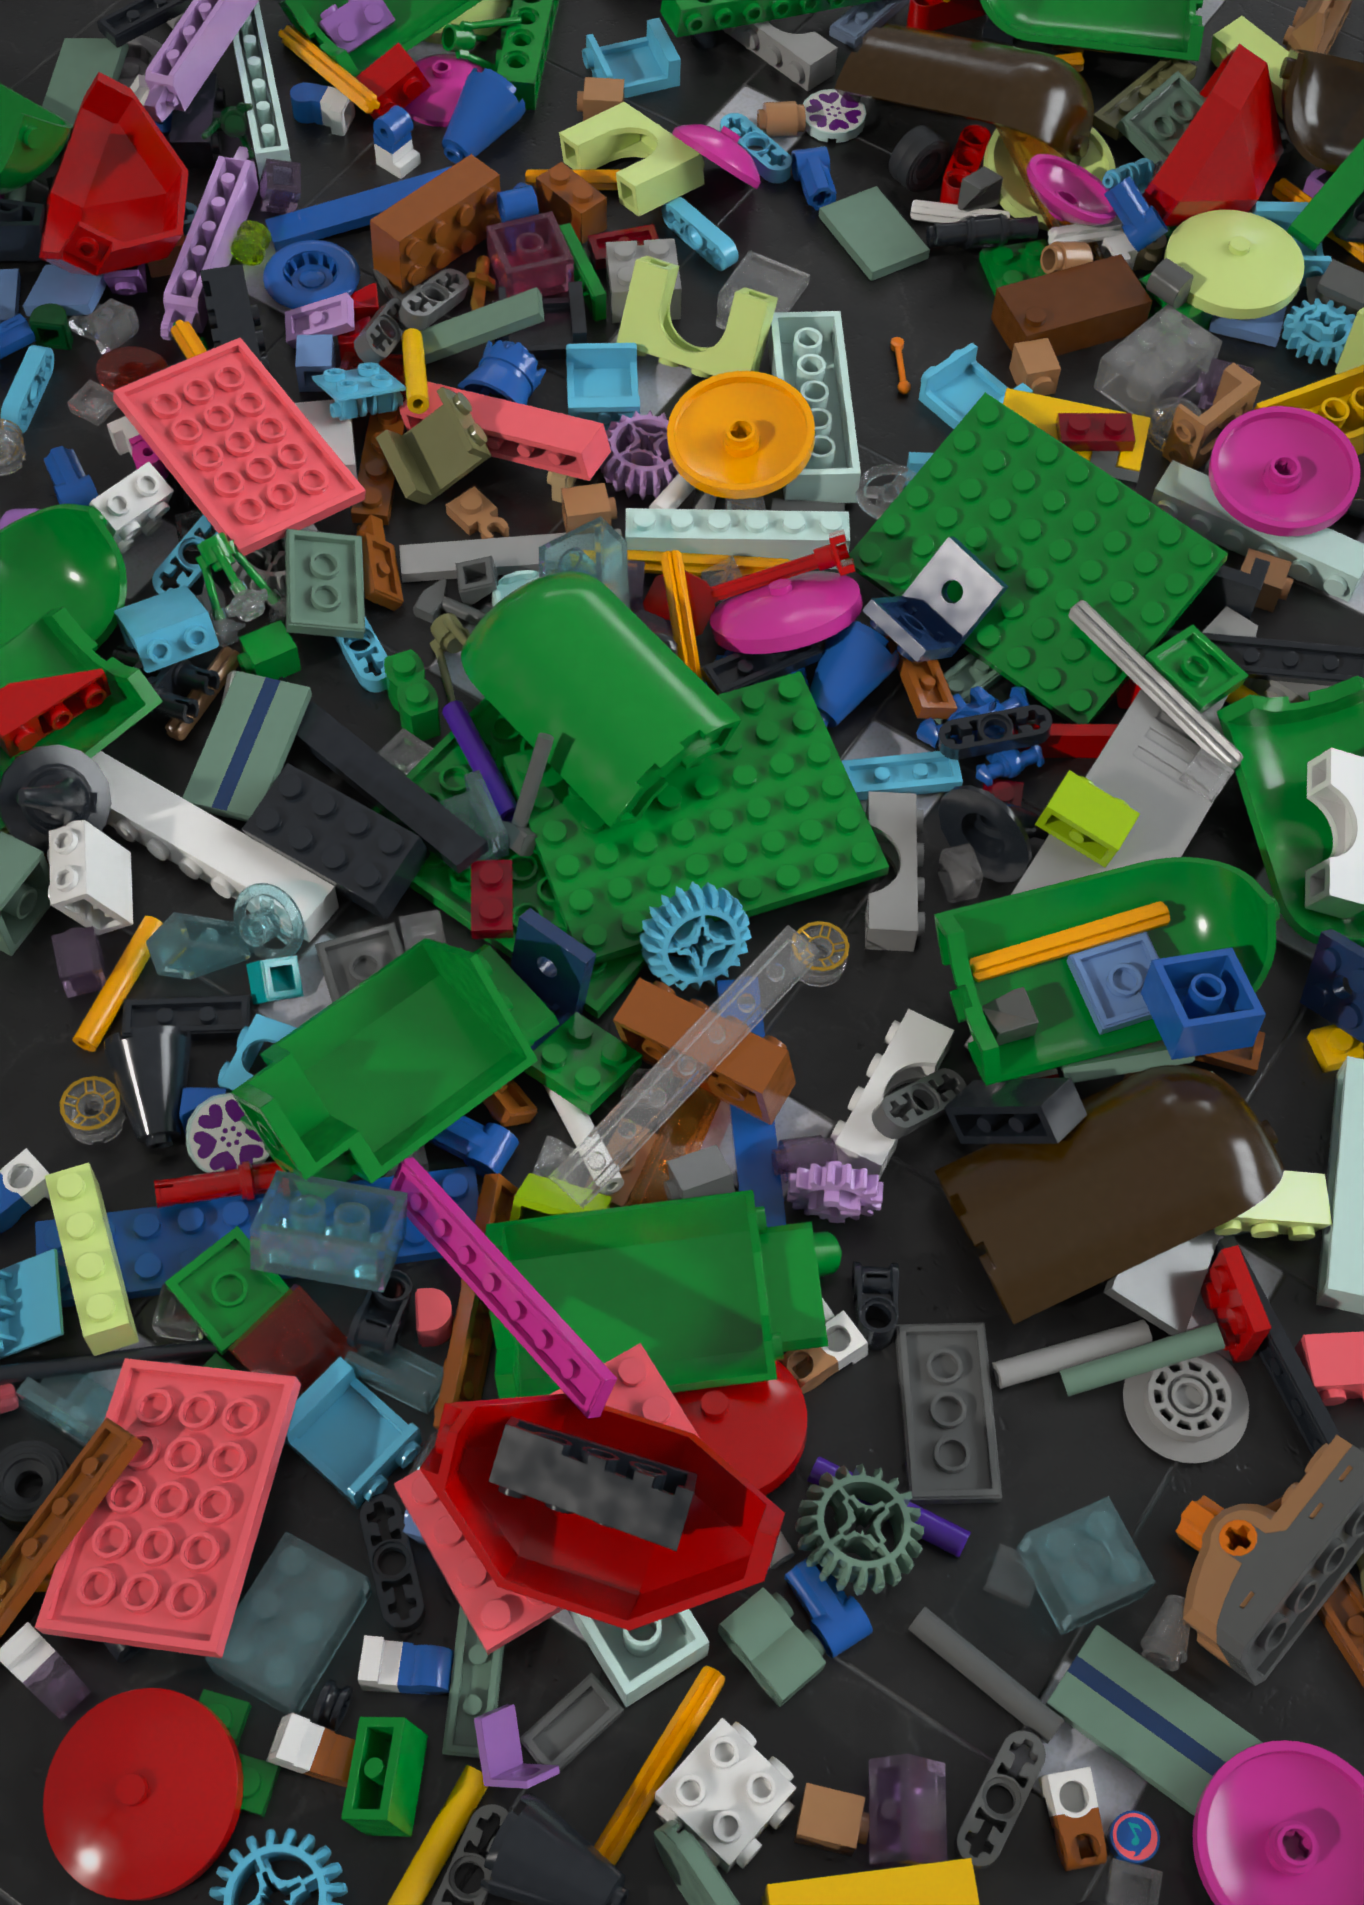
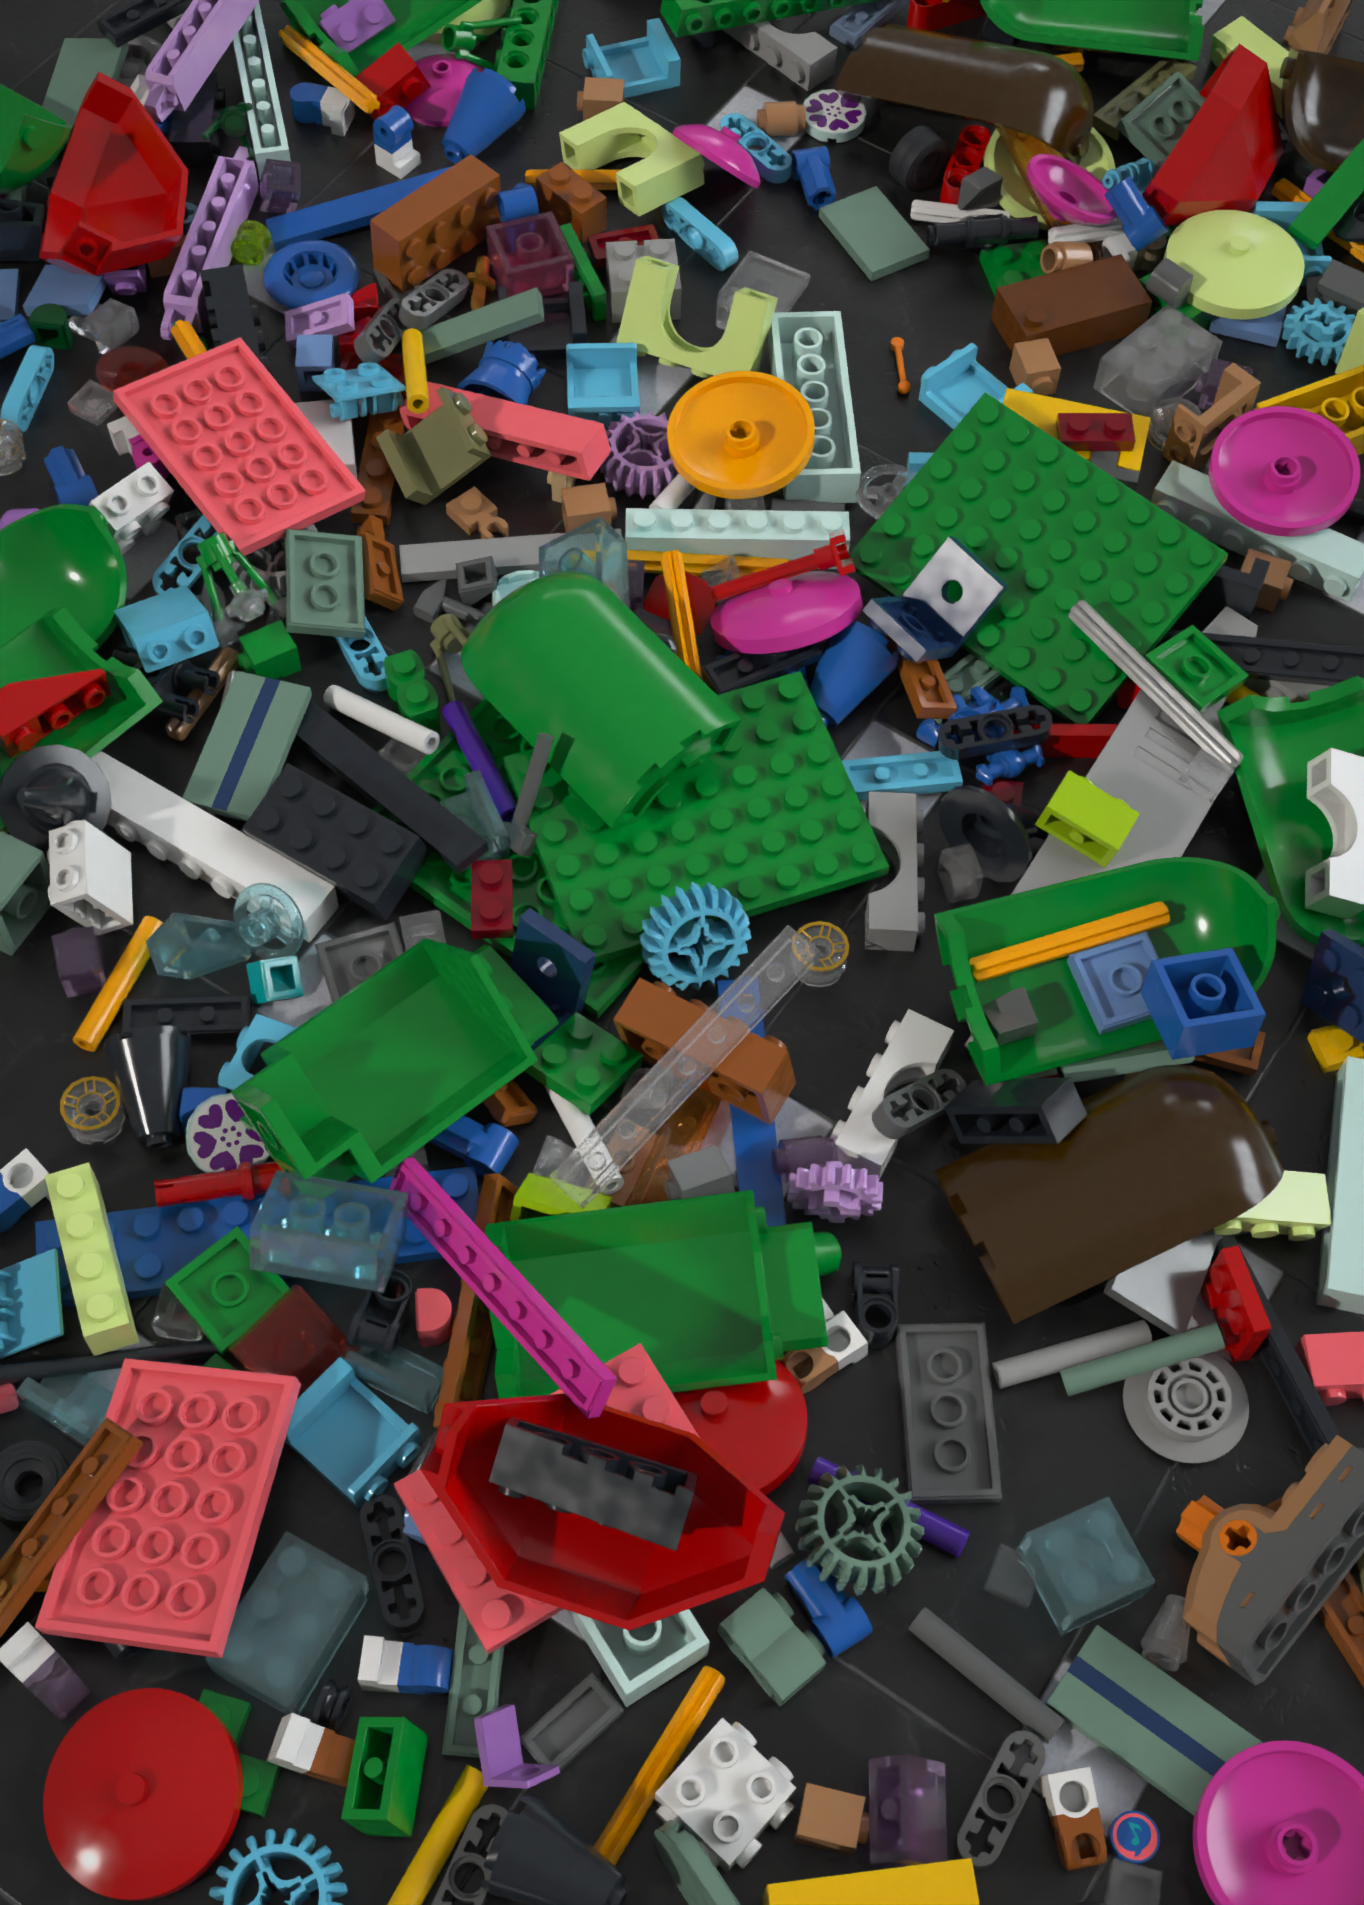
(381, 719): none -> white piece

